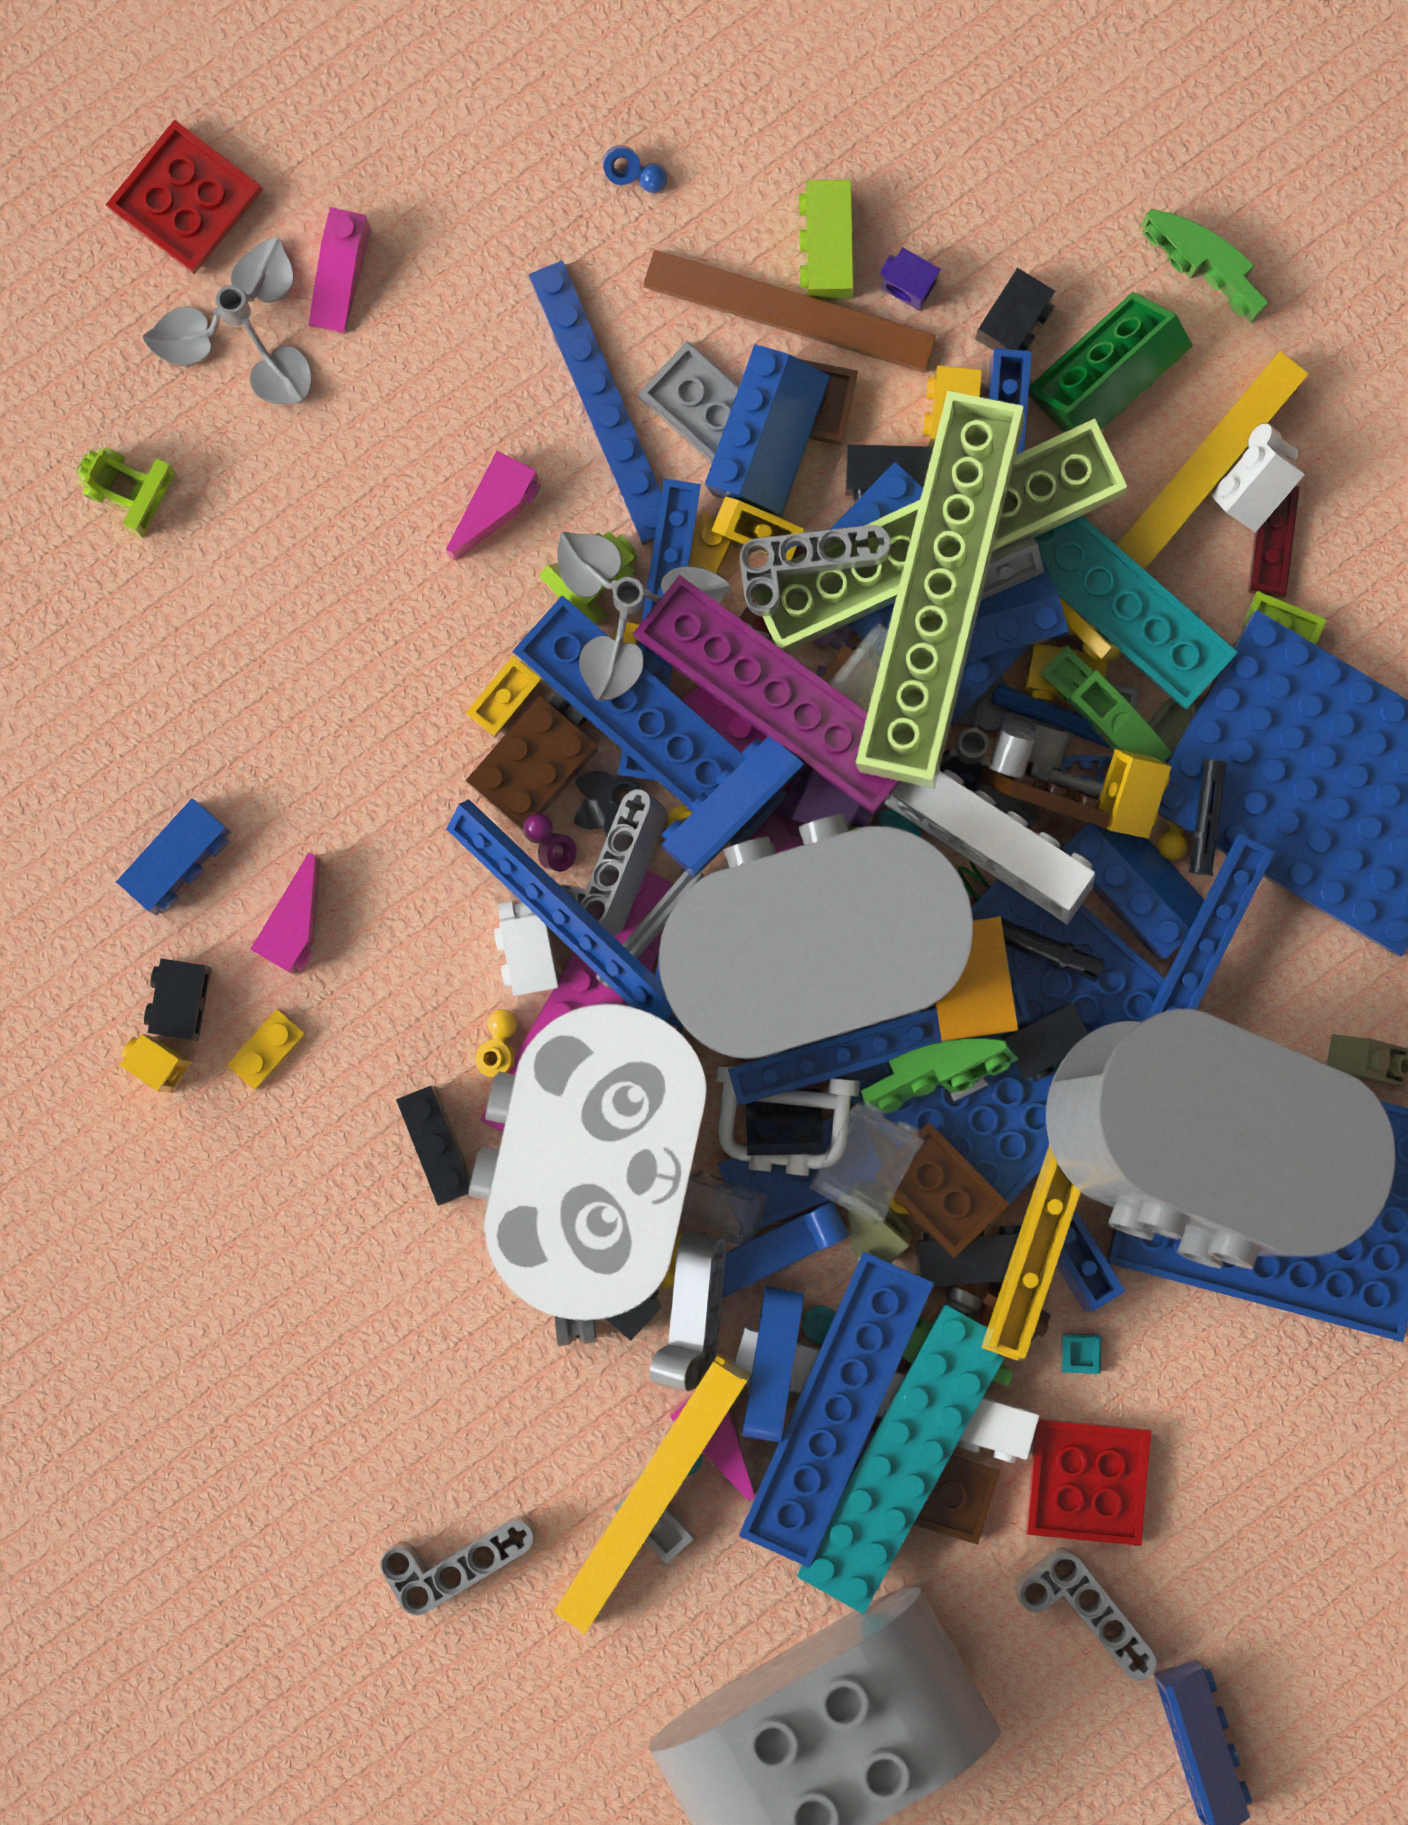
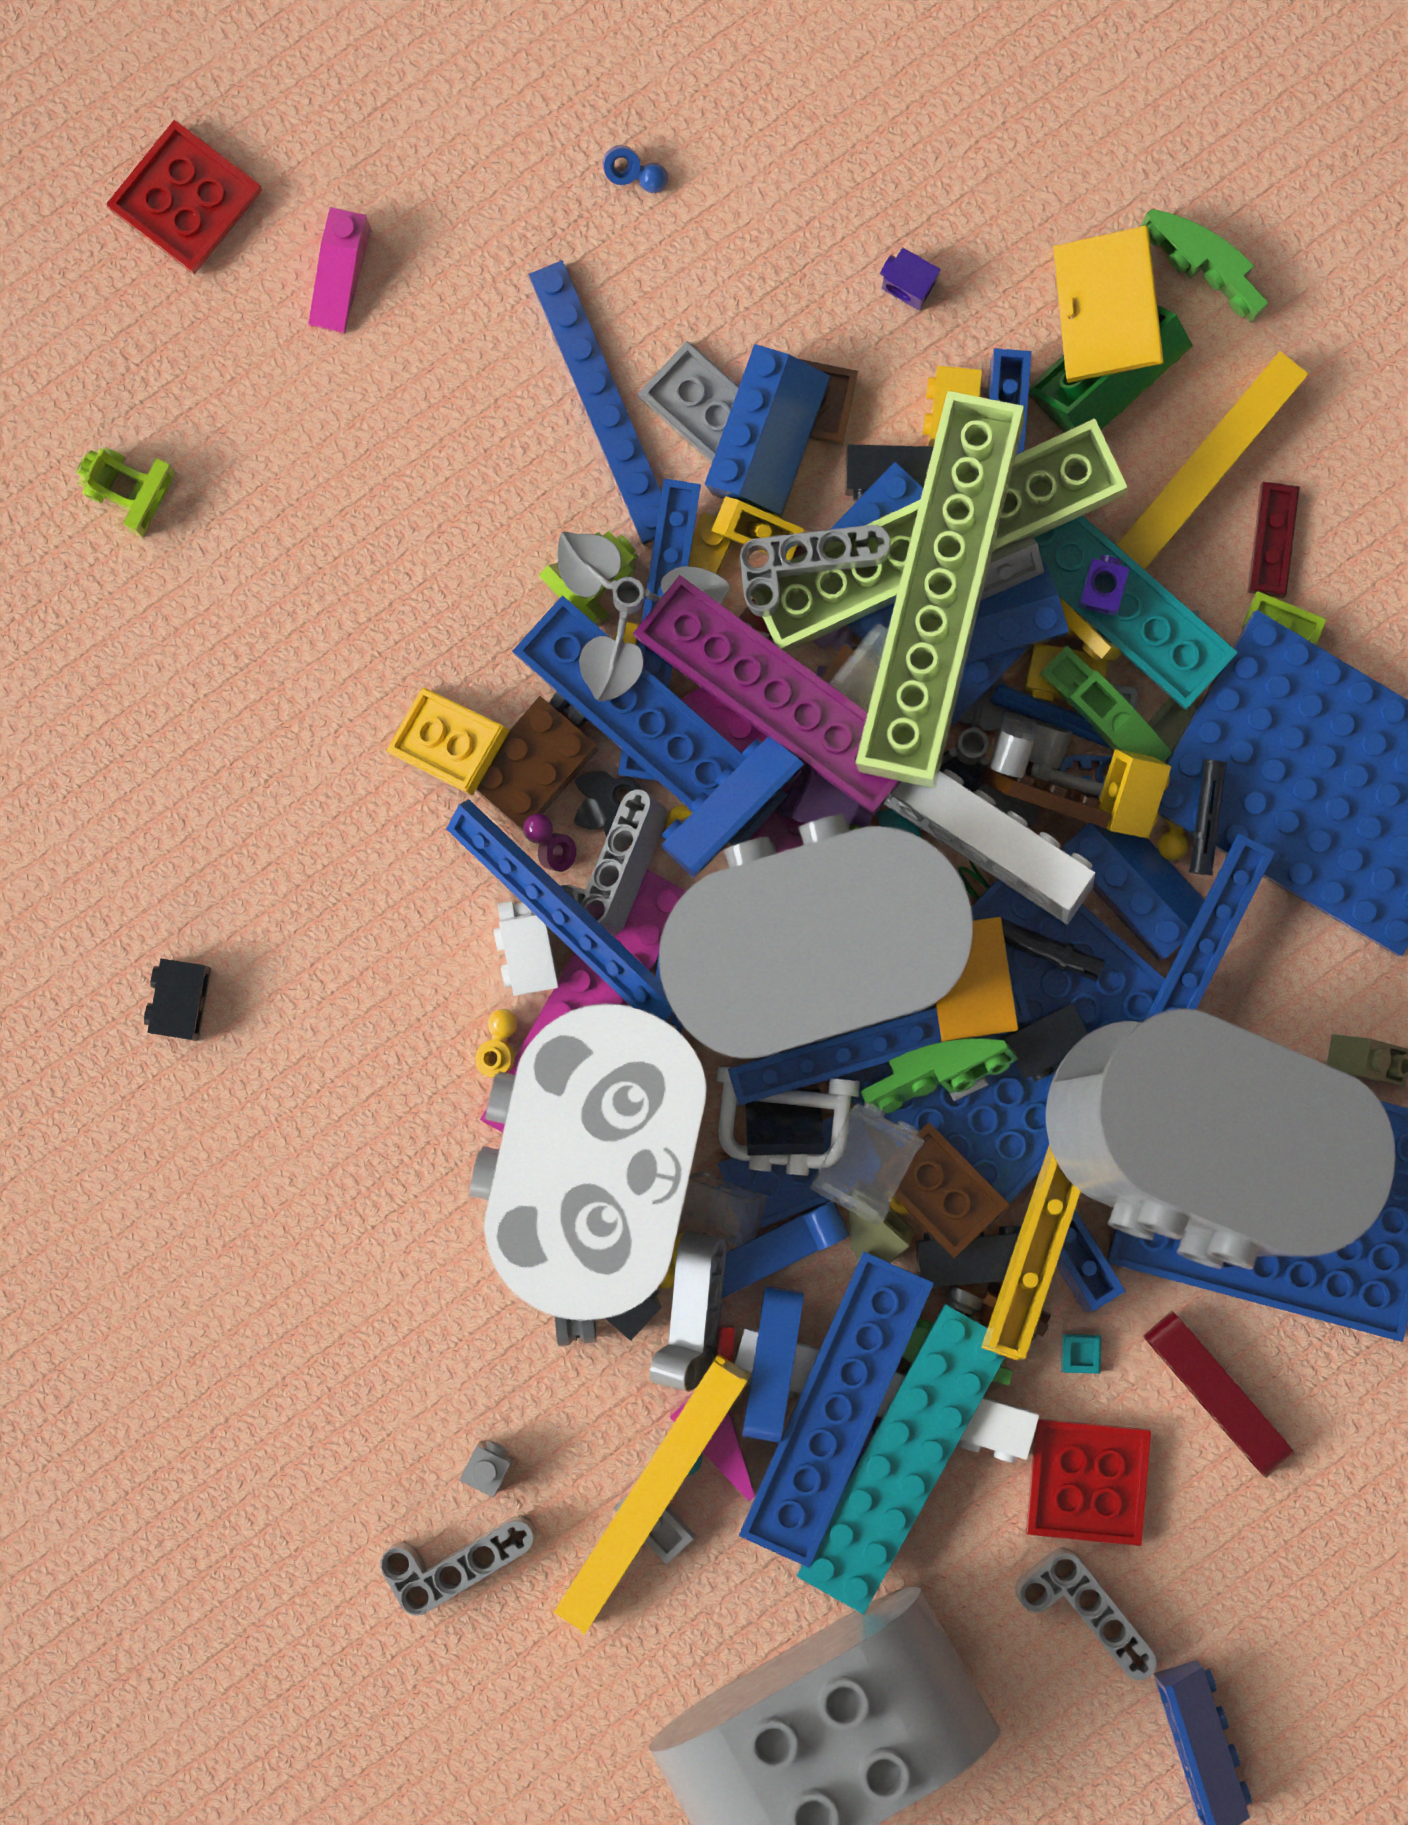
(154, 1062): yellow brick -> none
(174, 857): blue brick -> none
(184, 332): light grey plant -> none
(266, 1049): yellow plate -> none
(291, 925): dark pink slope -> none
(435, 1144): black brick -> none
(447, 740): none -> yellow tile
(487, 1467): none -> light grey brick
(497, 500): dark pink slope -> none
(503, 696): yellow plate -> none
(657, 918): light grey axle -> none
(725, 1341): none -> red tile
(789, 311): dark orange tile -> none
(817, 1322): teal tile -> none
(827, 239): lime brick -> none
(960, 1500): reddish brown plate -> none
(1016, 313): black brick -> none
(1104, 602): none -> dark purple brick
(1113, 301): none -> yellow container
(1218, 1394): none -> dark red beam
(1259, 478): white hinge -> none

